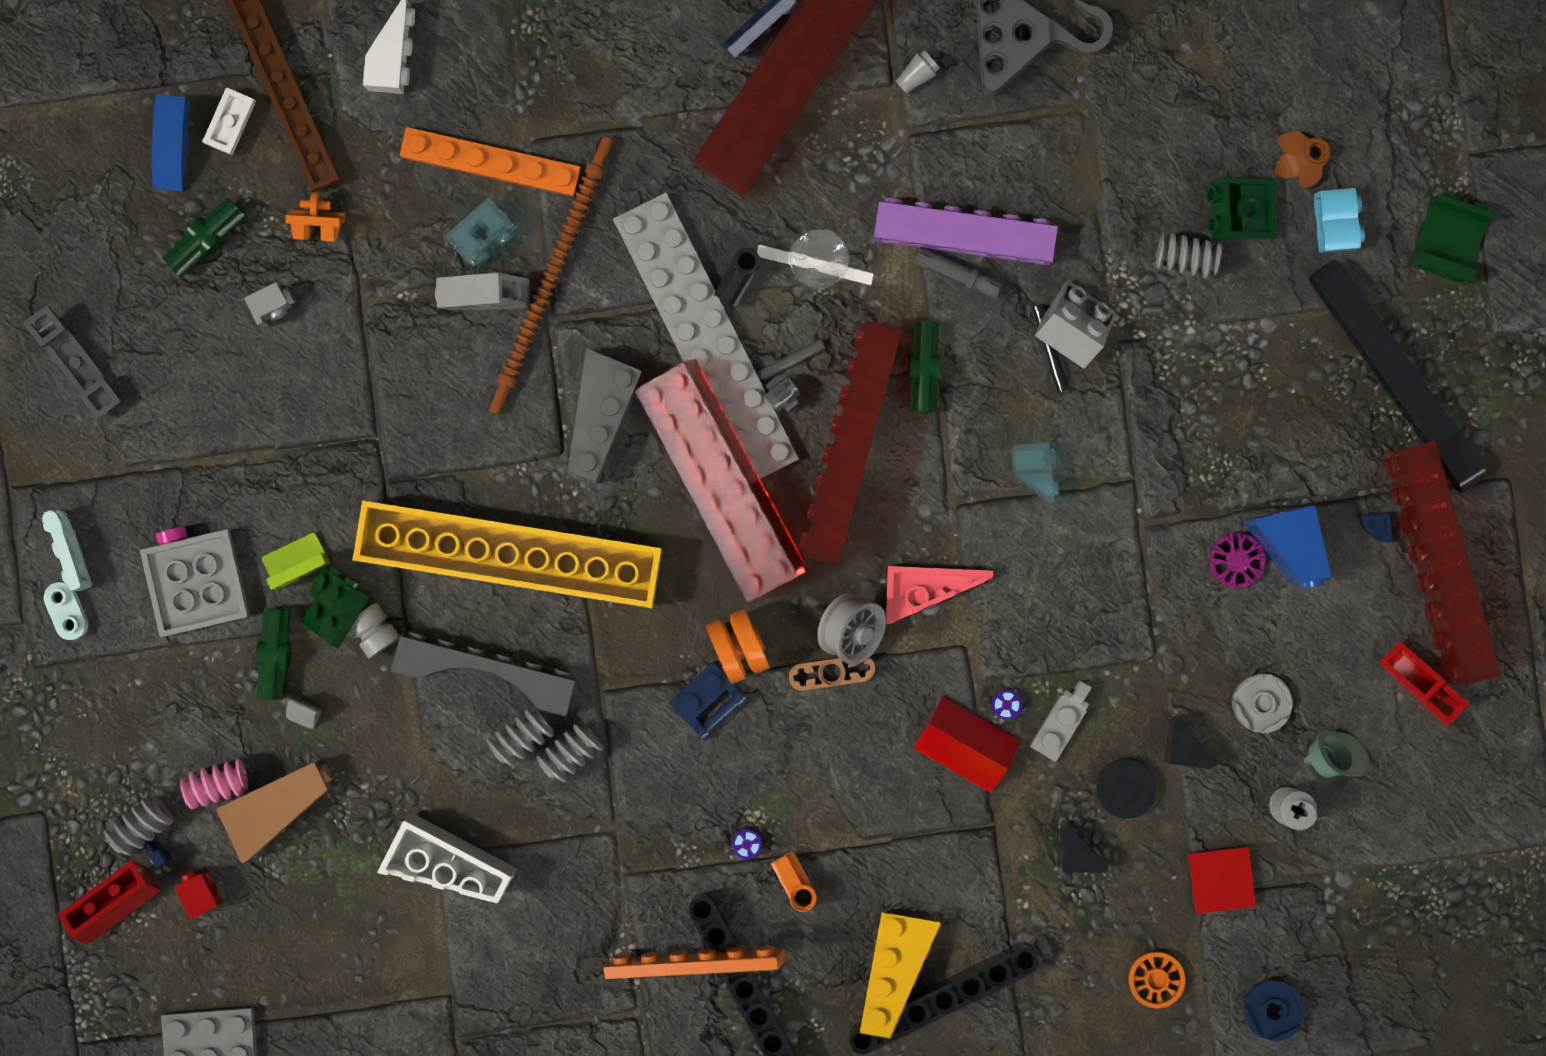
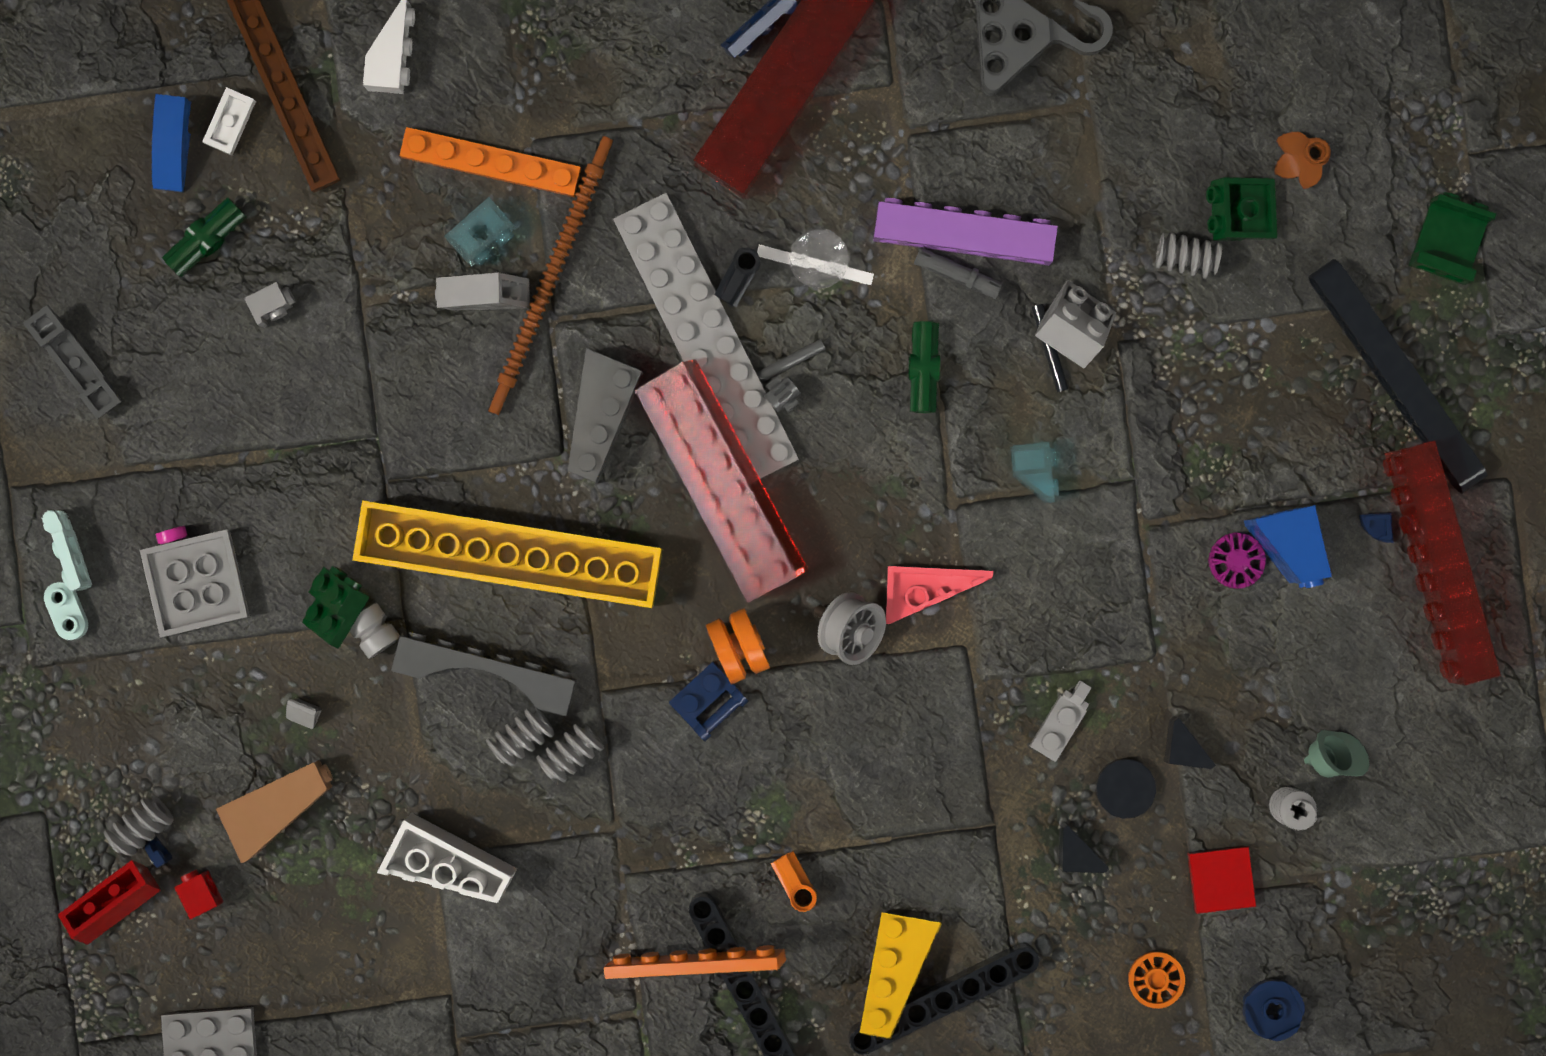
(215, 785): bright pink piece -> none
(273, 654): dark green piece -> none
(295, 561): lime panel -> none
(327, 220): orange hips -> none
(746, 843): dark purple tile -> none
(810, 683): medium nougat beam -> none
(851, 443): clear red brick -> none
(917, 72): light grey cone -> none
(967, 744): red slope -> none
(1006, 704): dark purple tile -> none
(1262, 703): light grey tile -> none
(1338, 220): medium azure brick -> none
(1424, 684): red slope -> none

